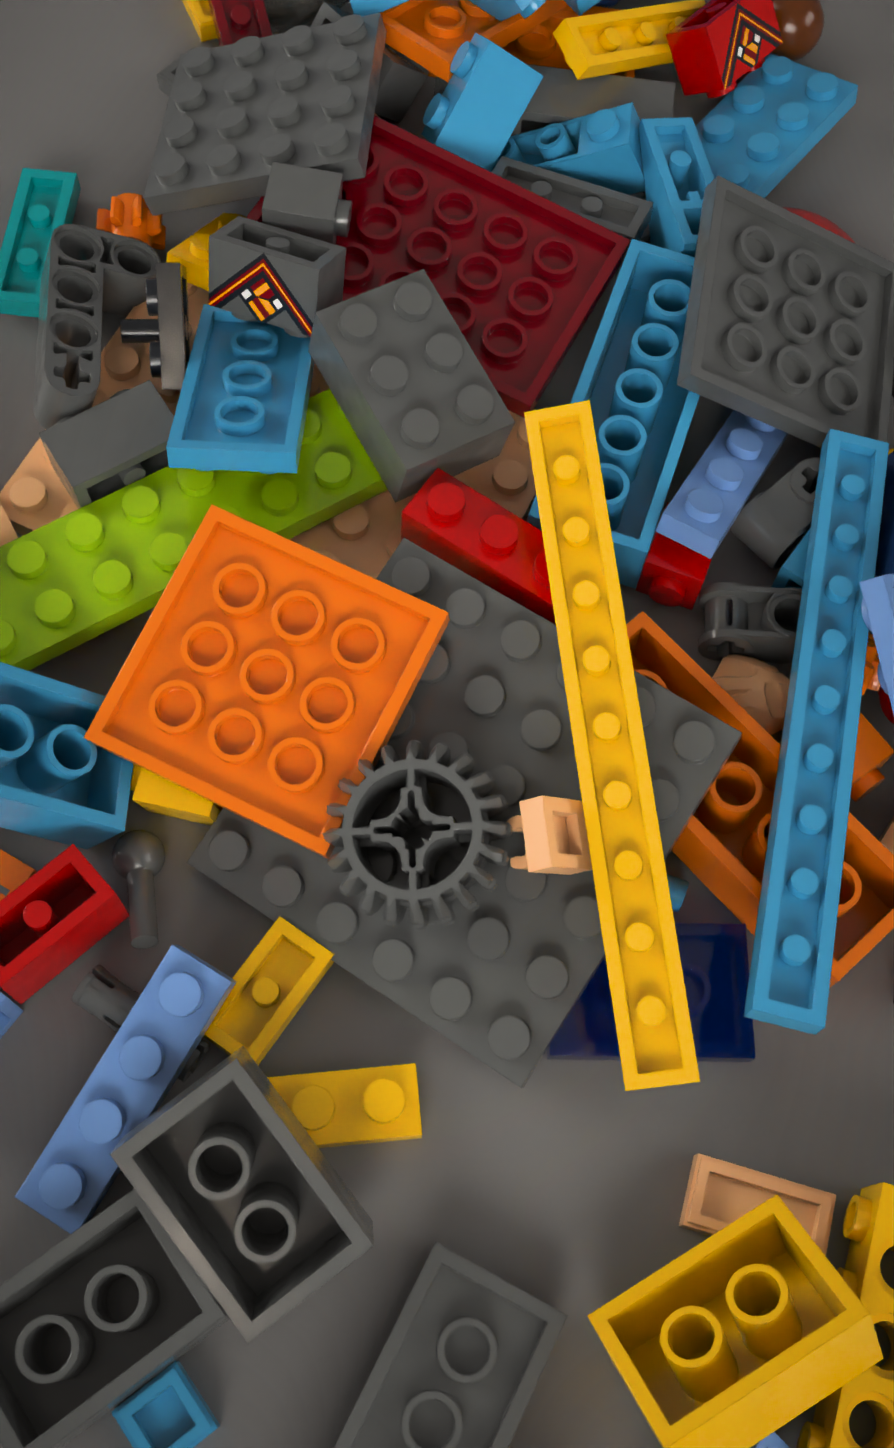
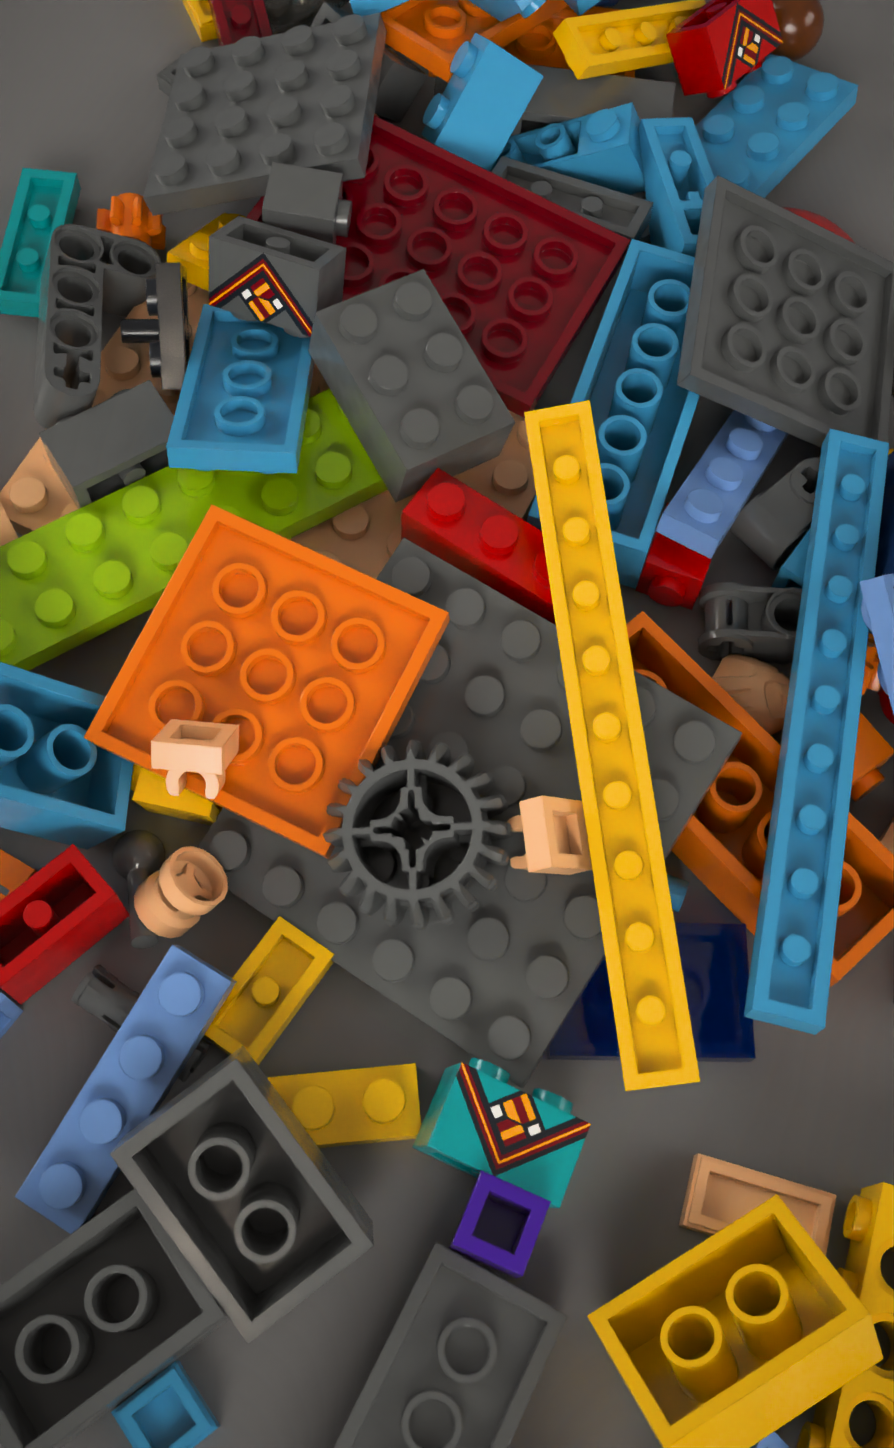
(180, 892): none -> light nougat wheel
(195, 748): none -> light nougat tile
(498, 1129): none -> brick
(500, 1225): none -> dark purple brick

